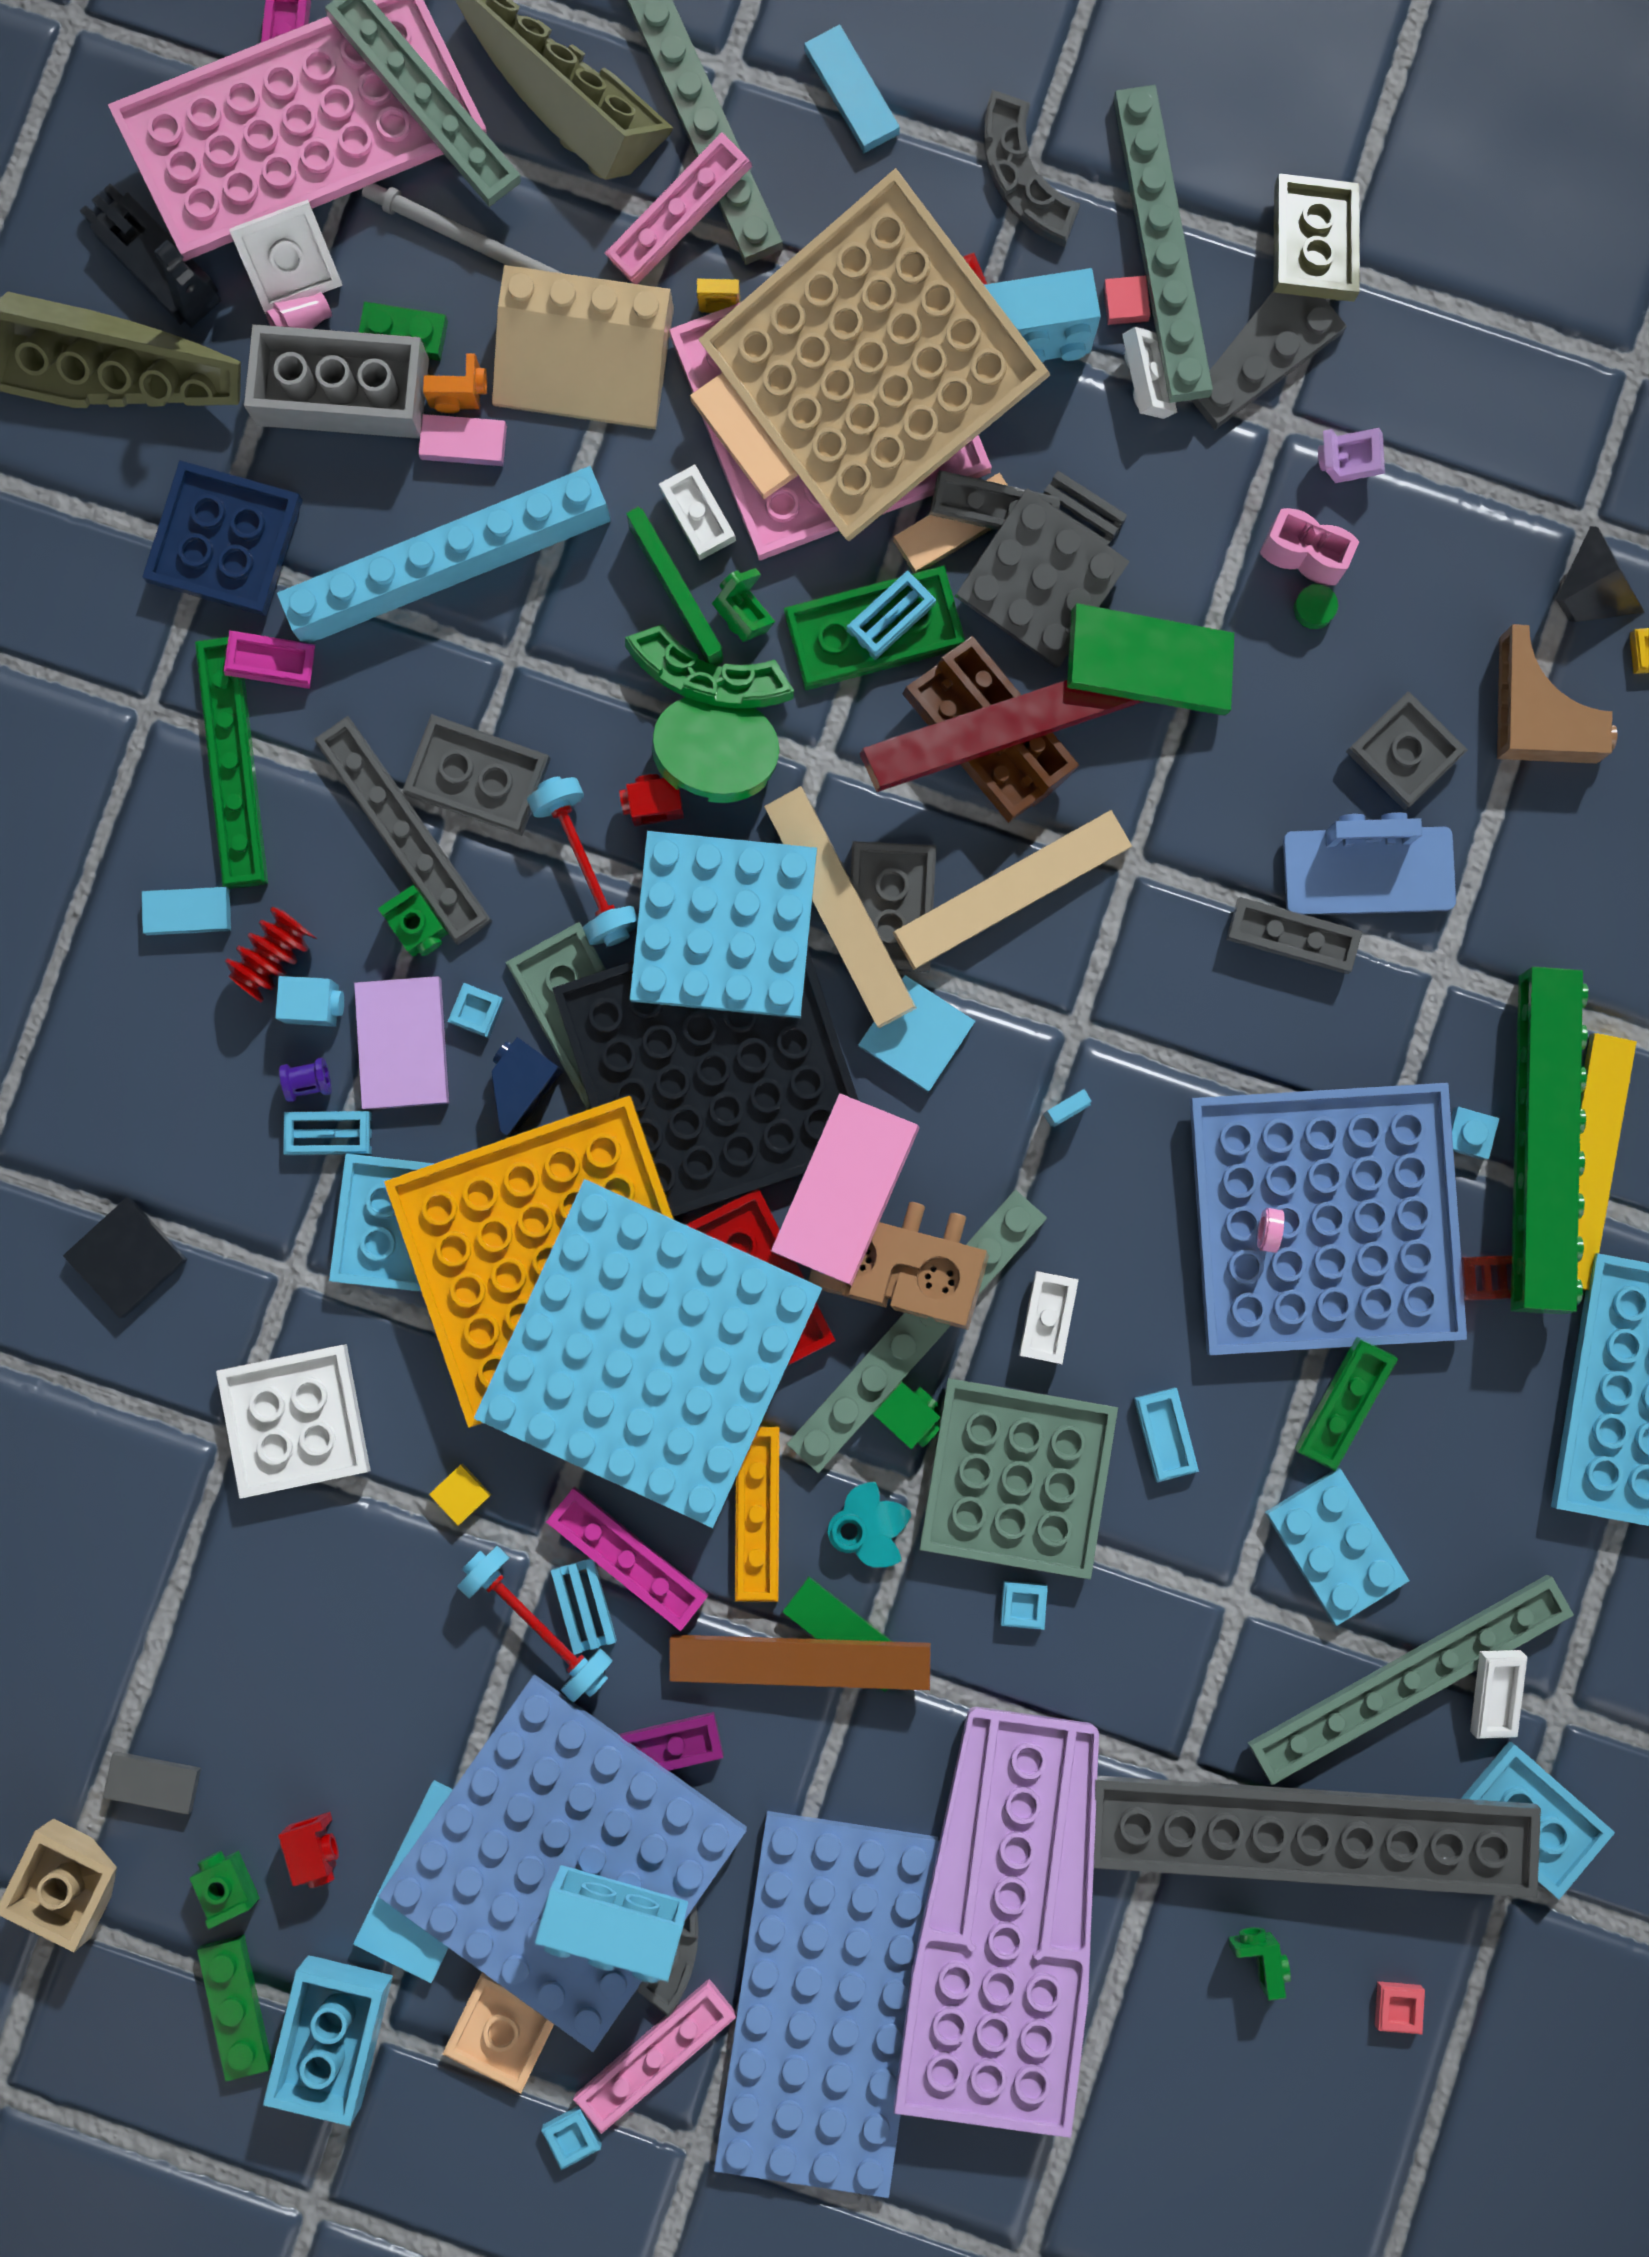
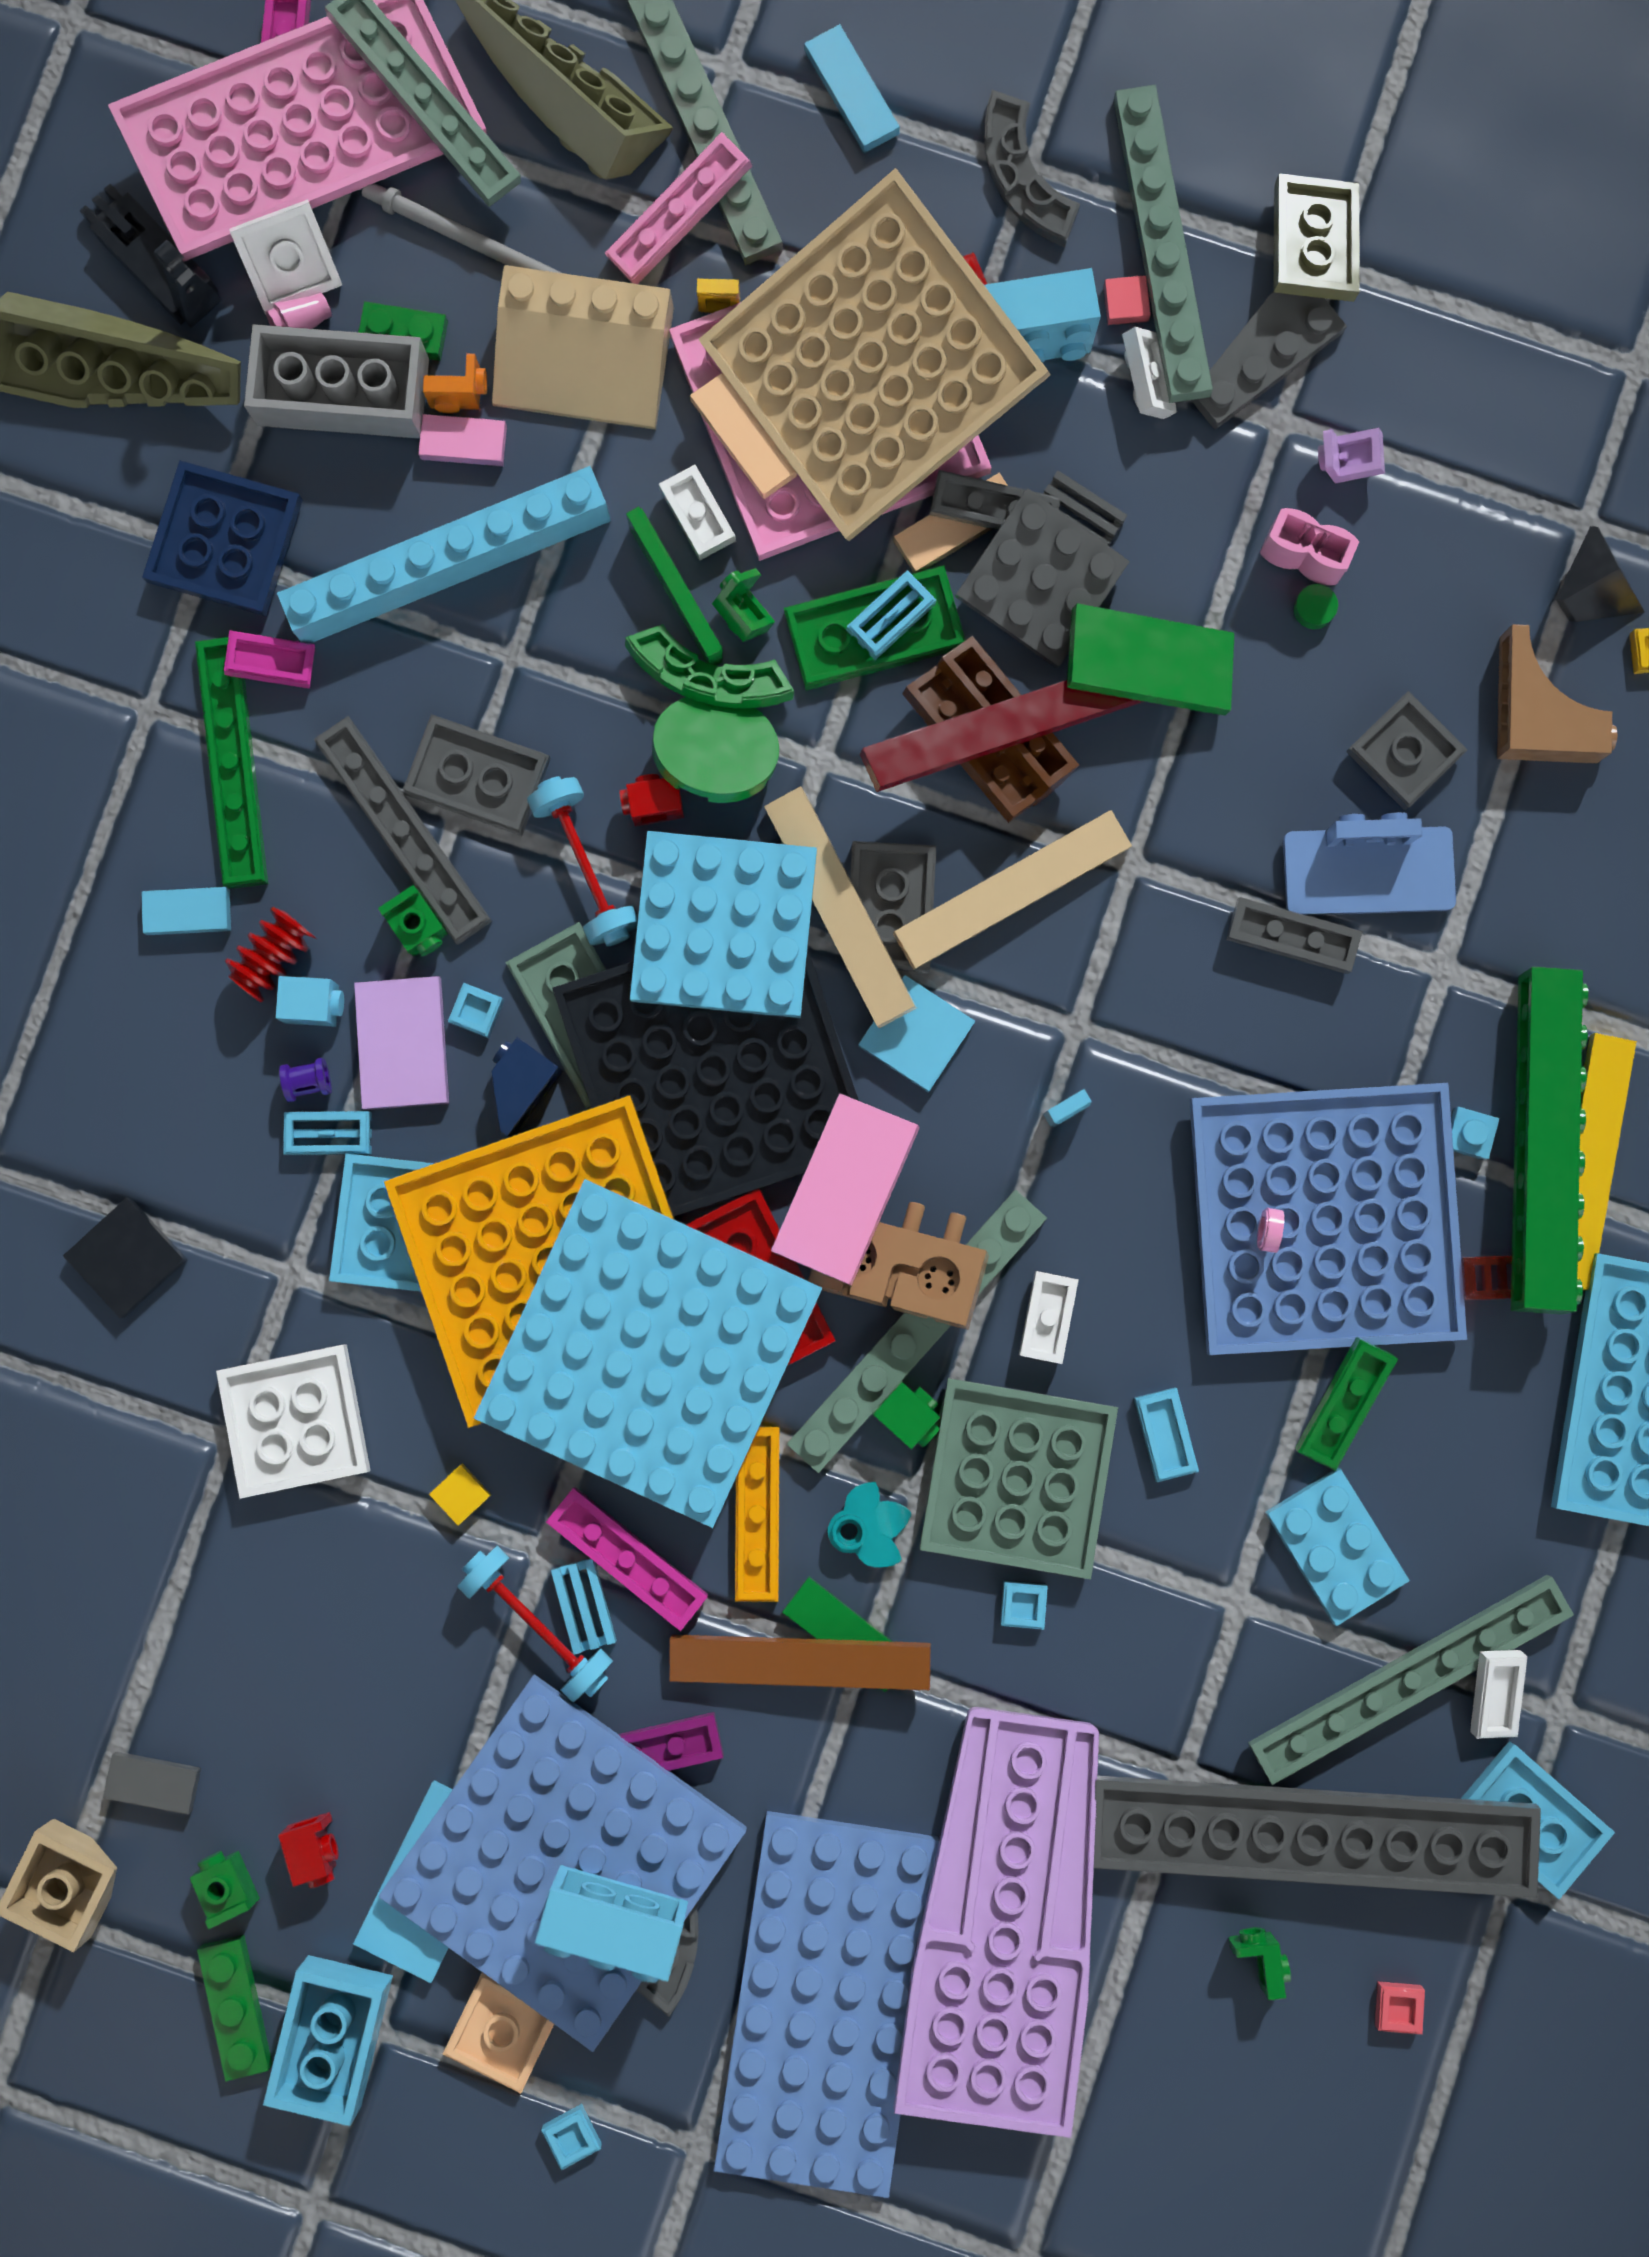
(655, 2056): bright pink tile -> none

